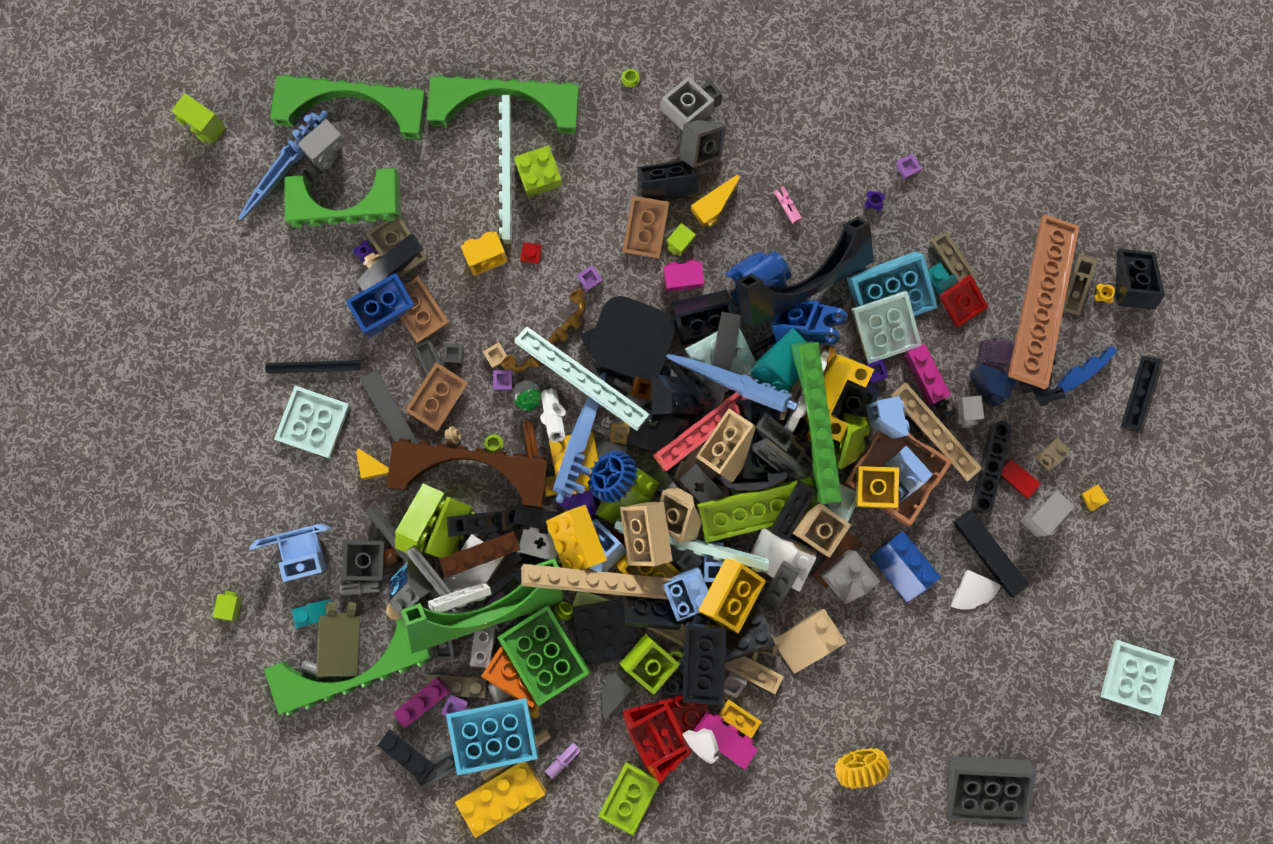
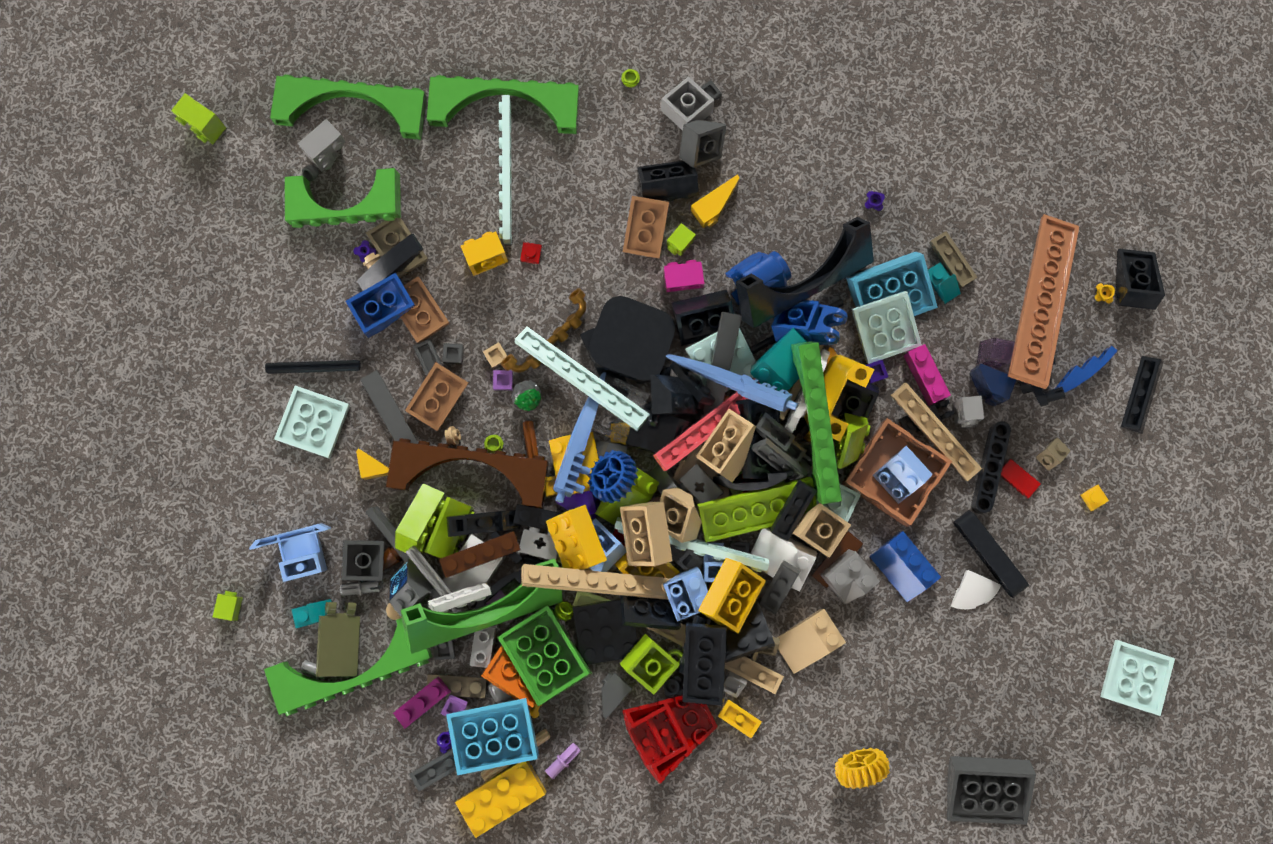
(289, 156): medium blue piece -> none
(406, 755): black plate -> none
(441, 741): none -> dark purple plate
(538, 171): lime brick -> none
(553, 415): white piece -> none
(589, 278): medium lavender plate -> none
(629, 798): lime tile -> none
(641, 389): reddish brown plate -> none
(703, 744): white brick -> none
(729, 742): dark pink brick -> none
(786, 202): bright pink pin -> none
(877, 487): yellow brick -> none
(889, 417): light blue slope -> none
(908, 166): medium lavender plate -> none
(963, 301): red tile -> none
(1047, 514): light grey brick -> none
(1079, 283): dark tan slope -> none

